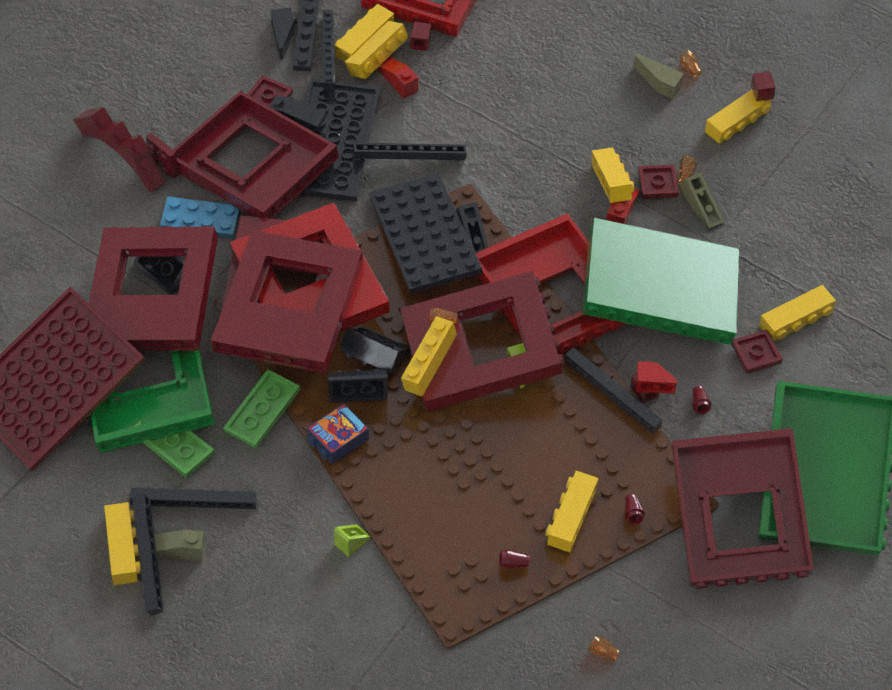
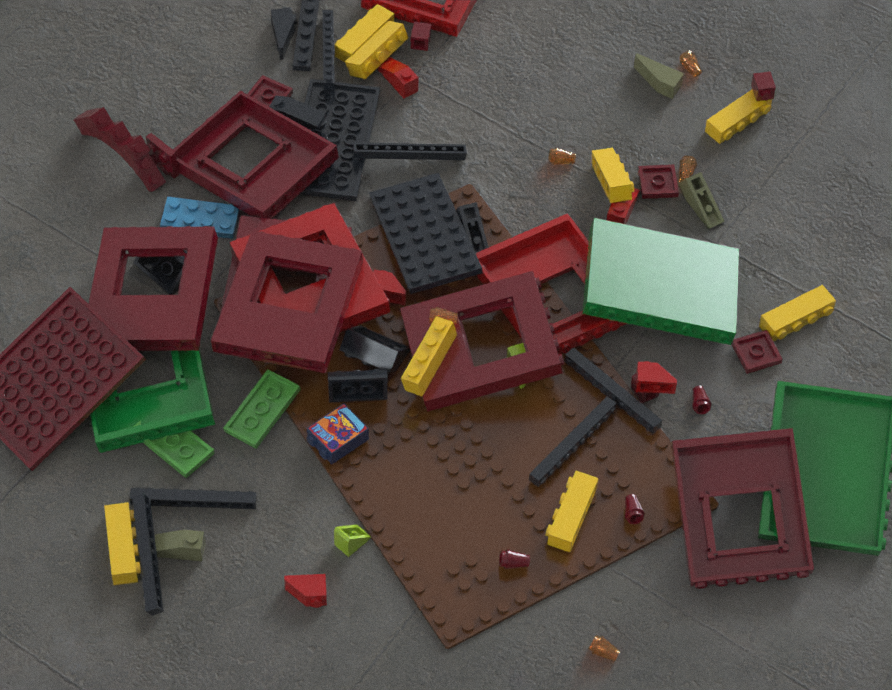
(307, 589): none -> red slope
(391, 286): none -> red slope
(559, 156): none -> clear orange cone
(572, 442): none -> black piece

